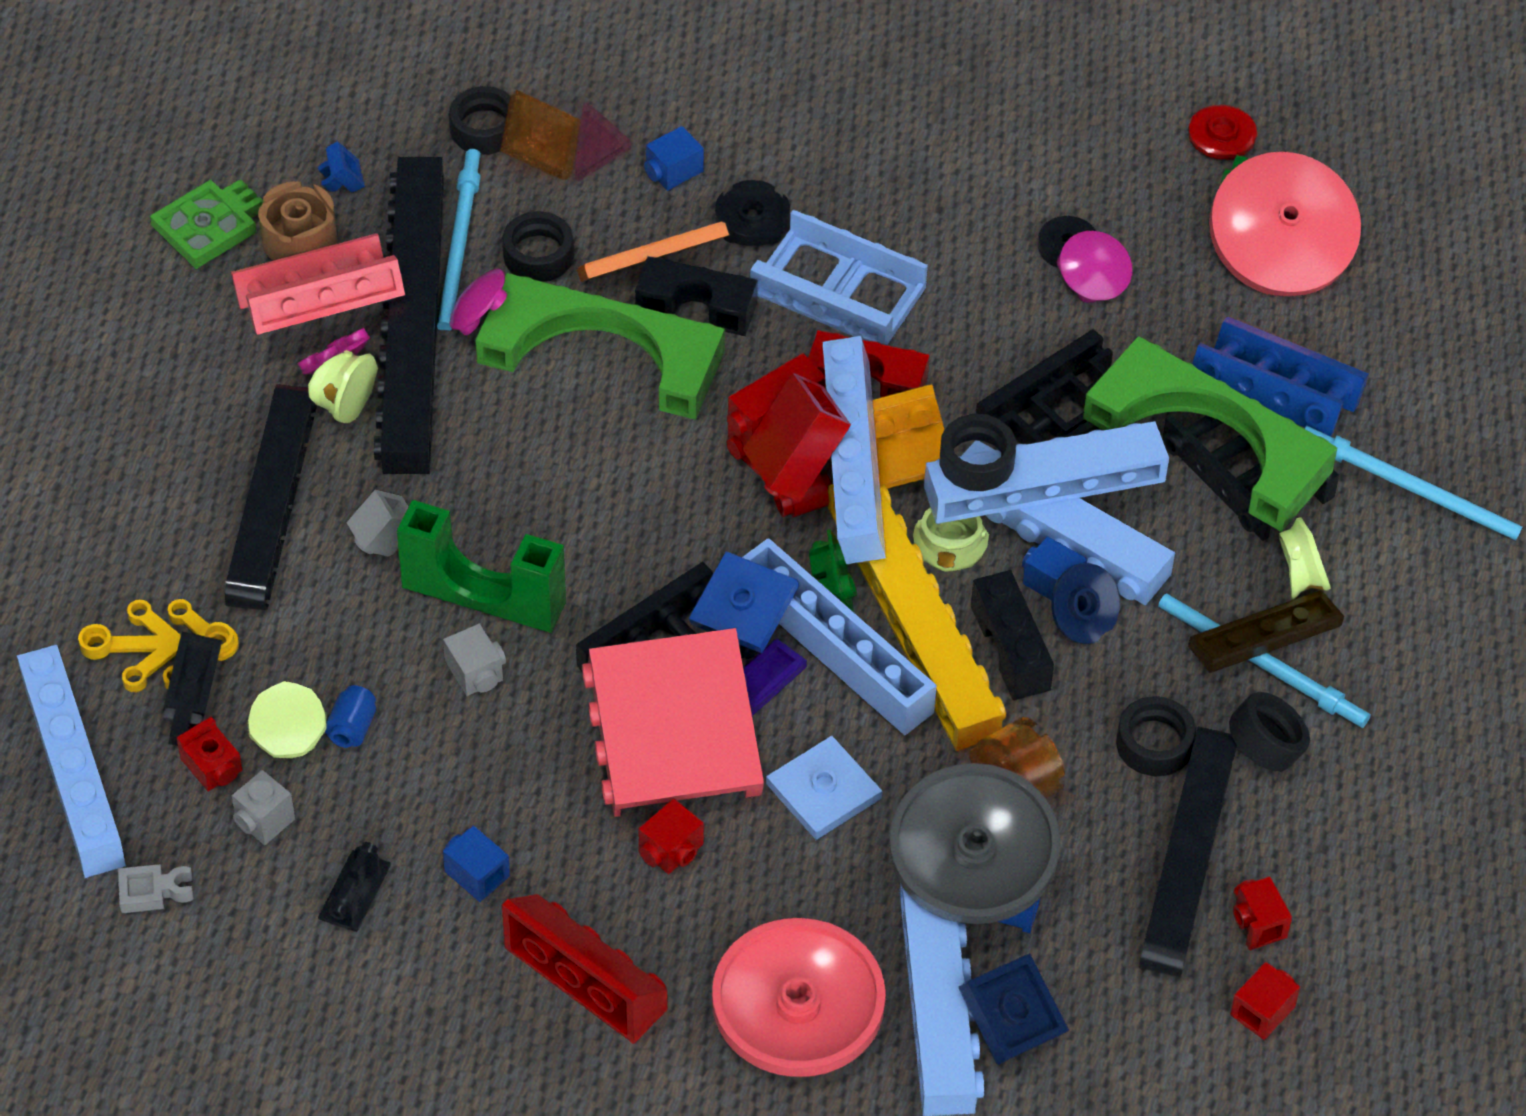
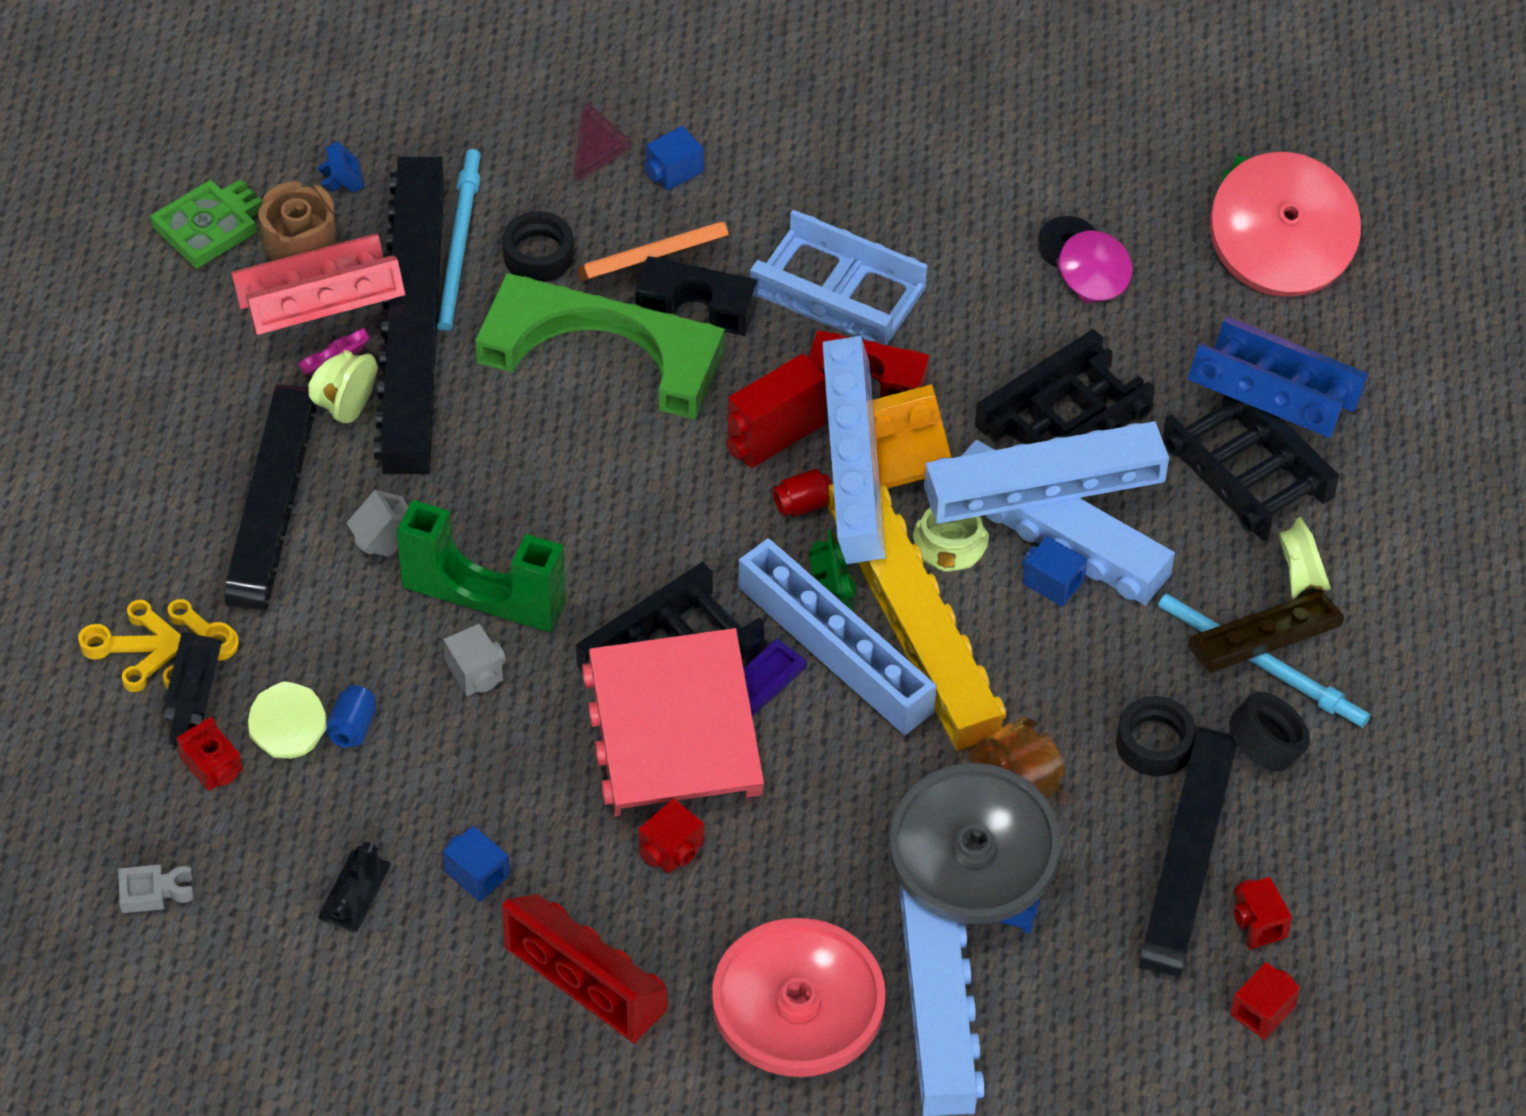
(71, 761): light blue brick -> none
(263, 807): light grey brick -> none
(474, 100): black tyre -> none
(476, 299): dark pink dish -> none
(540, 135): clear orange plate -> none
(745, 599): blue plate -> none
(758, 230): black plate -> none
(796, 438): red brick -> none
(824, 787): light blue plate -> none
(980, 428): black tyre -> none
(1013, 1008): dark blue plate -> none
(1021, 650): black arch -> none
(1097, 607): dark blue dish -> none
(1155, 382): bright green arch -> none
(1222, 132): red wheel -> none
(1420, 487): medium azure bar -> none

